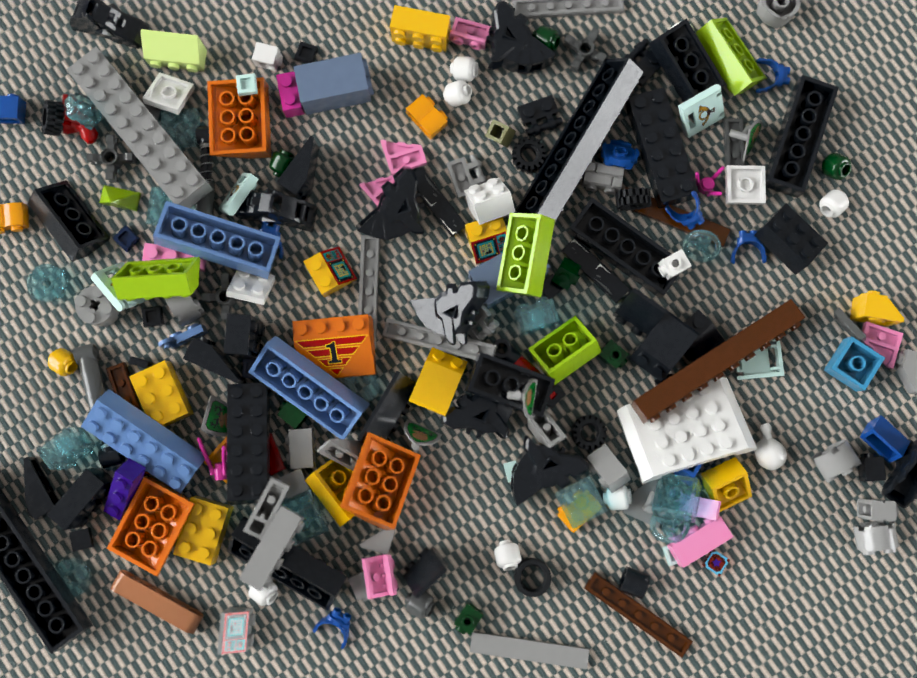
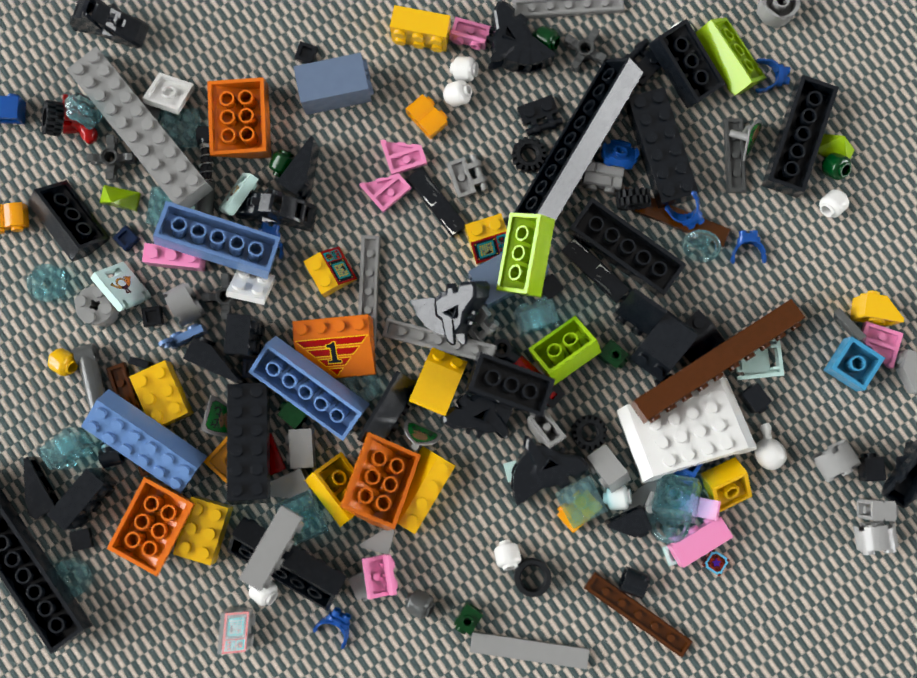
(123, 488): dark purple brick -> none
(157, 278): lime slope -> none
(157, 601): nougat beam -> none
(173, 50): yellowish green slope -> none
(220, 468): dark pink plant -> none
(246, 84): light aqua tile -> none
(266, 508): light grey slope -> none
(267, 56): white brick -> none
(289, 94): dark pink brick -> none
(342, 451): light grey slope -> none
(390, 217): black animal -> none
(424, 489): none -> yellow slope
(425, 571): black slope -> none
(489, 200): white brick -> none
(500, 133): olive brick -> none
(527, 397): shield -> none
(567, 274): dark green brick -> none
(631, 522): none -> black slope
(674, 264): white brick -> none
(706, 110): light aqua container -> none
(707, 184): dark pink plant -> none
(745, 185): white plate -> none
(755, 398): none -> black brick
(791, 239): black brick -> none
(835, 144): none -> lime slope
(885, 439): blue brick -> none

